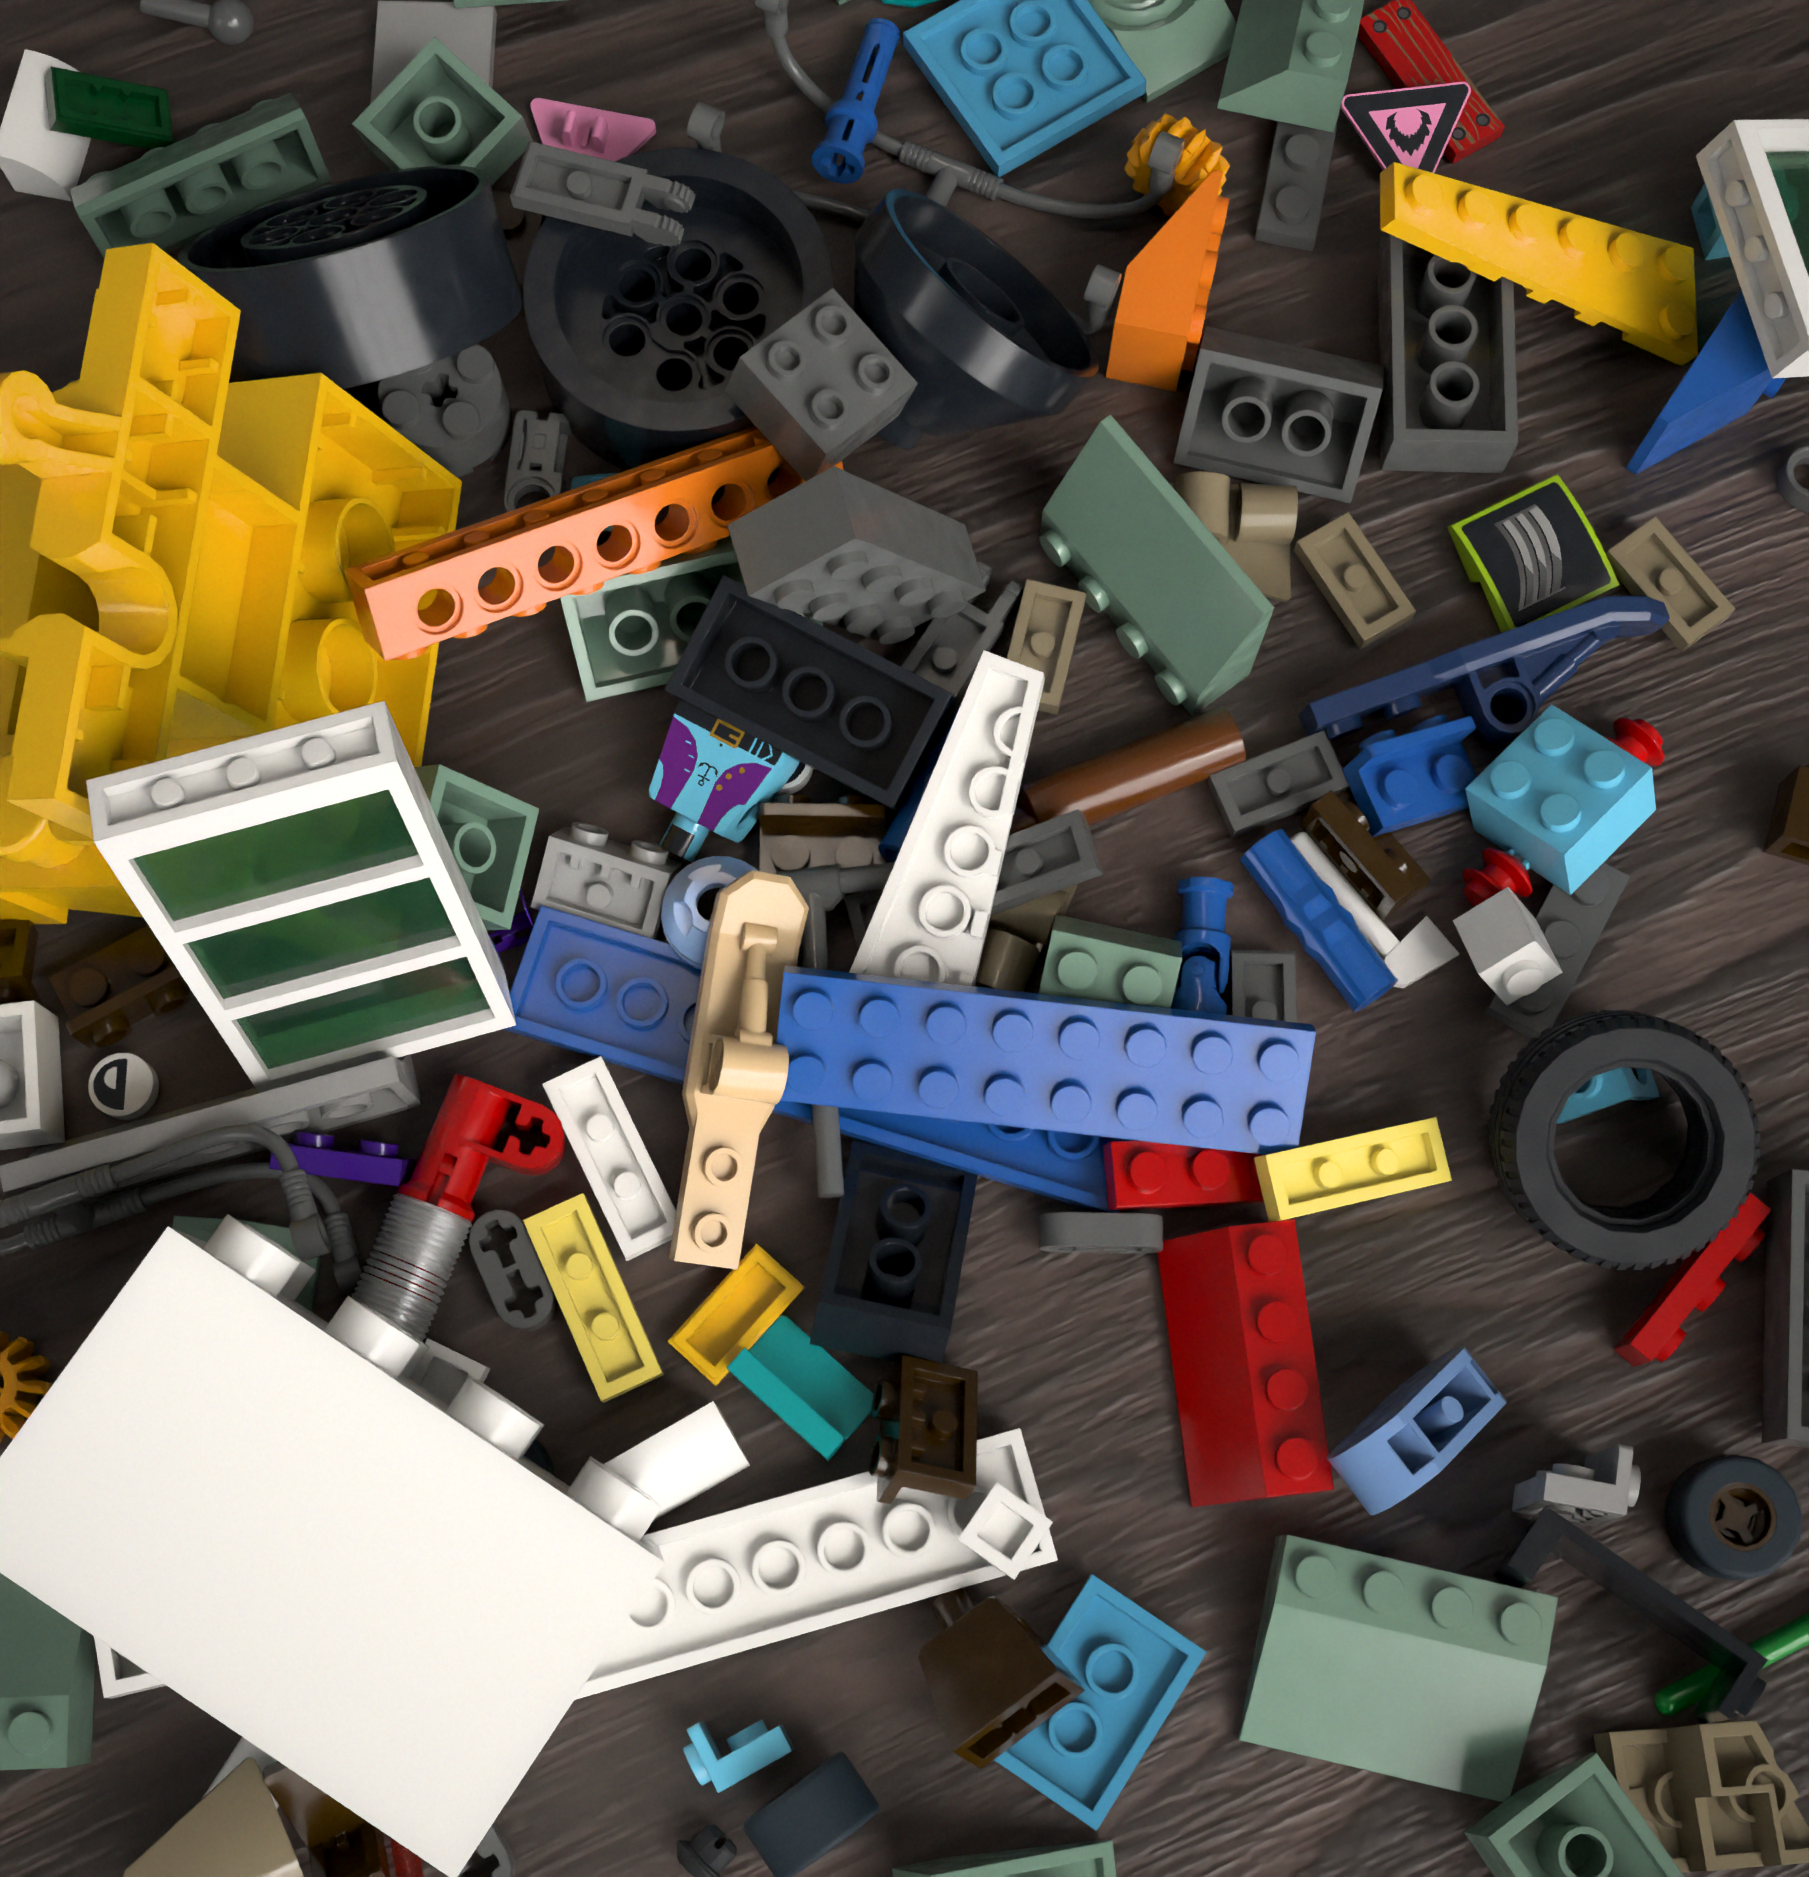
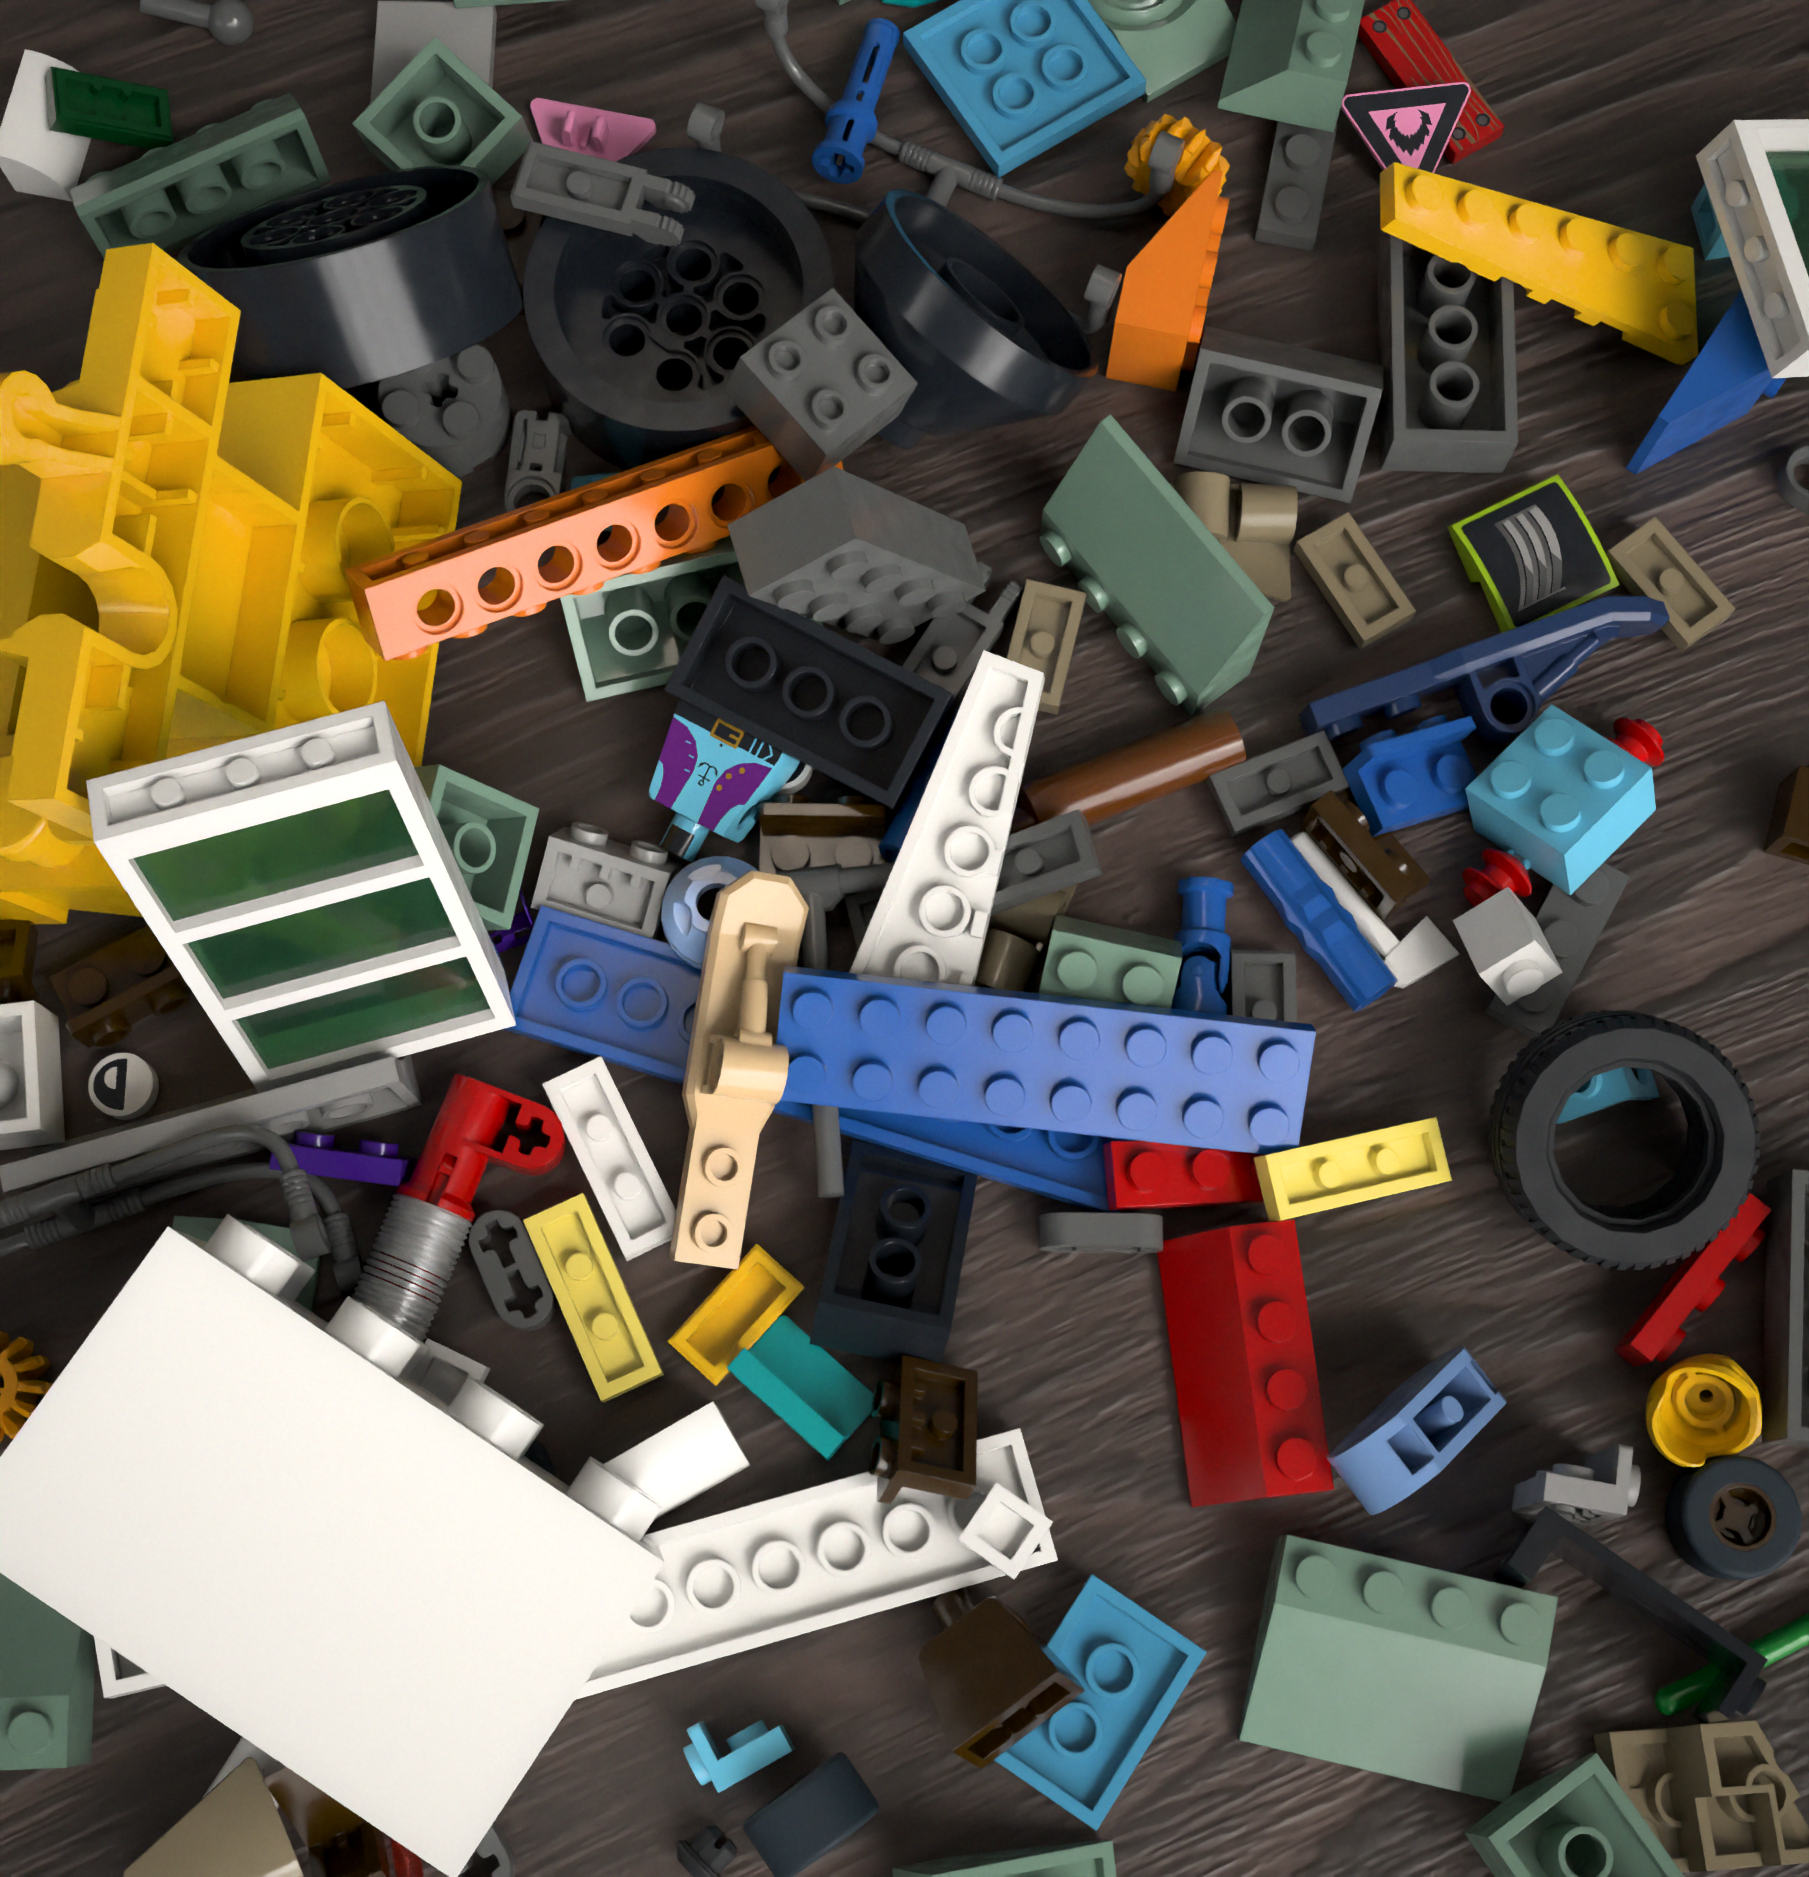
(1693, 1427): none -> yellow helmet

